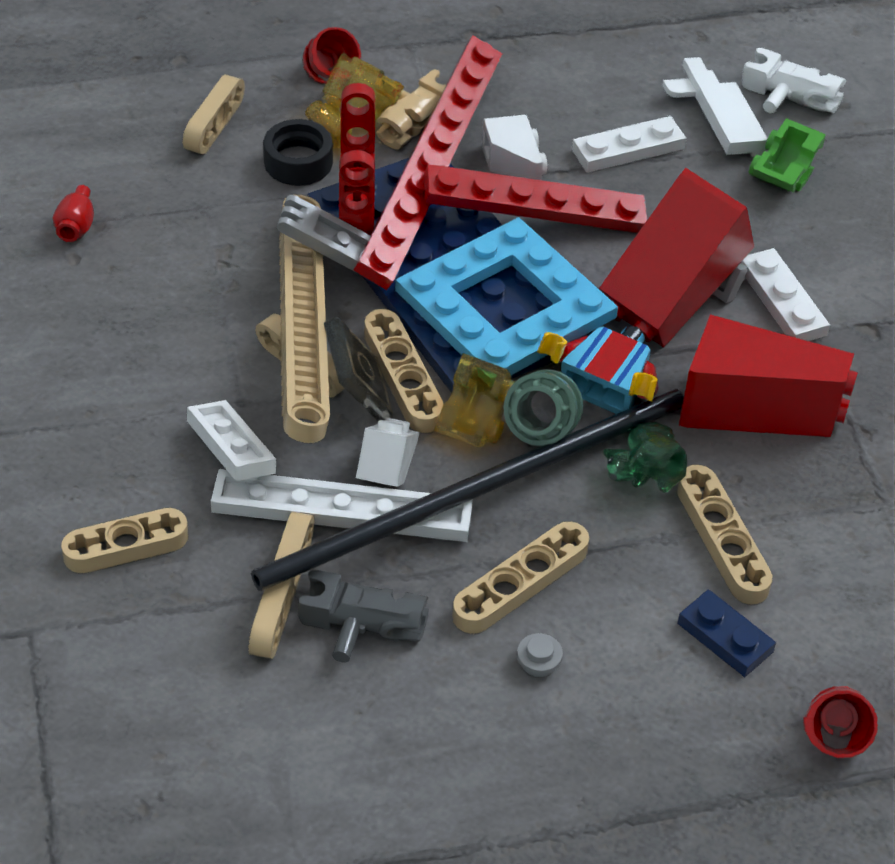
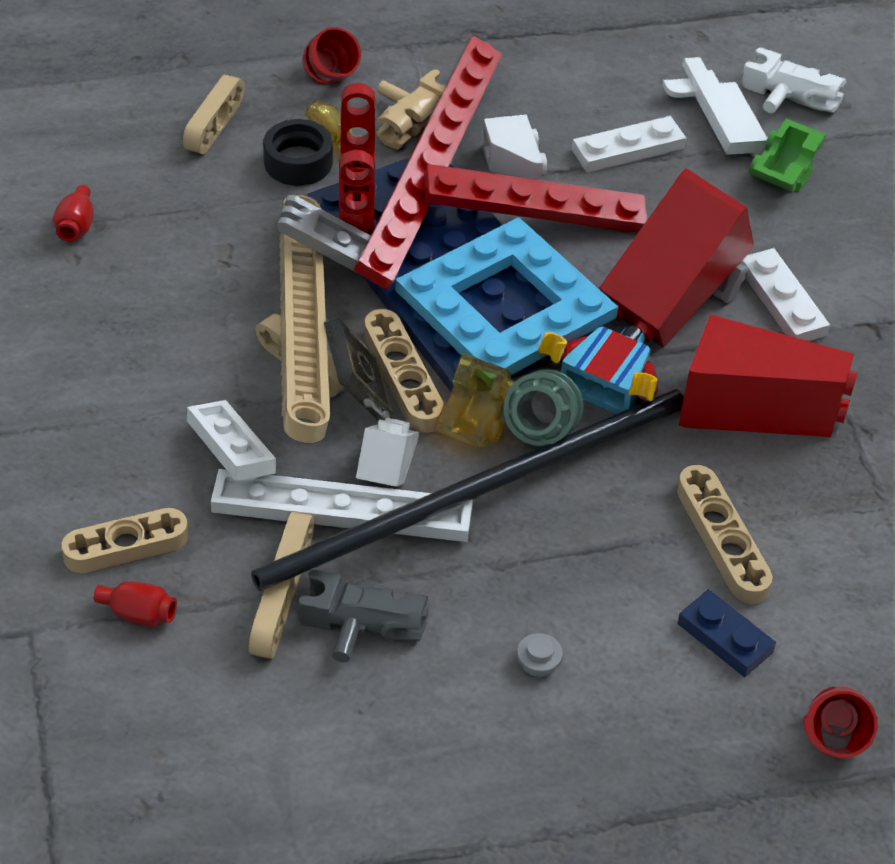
(138, 603): none -> red plant
(358, 71): clear yellow cylinder -> none
(516, 572): tan beam -> none
(651, 455): clear green animal -> none

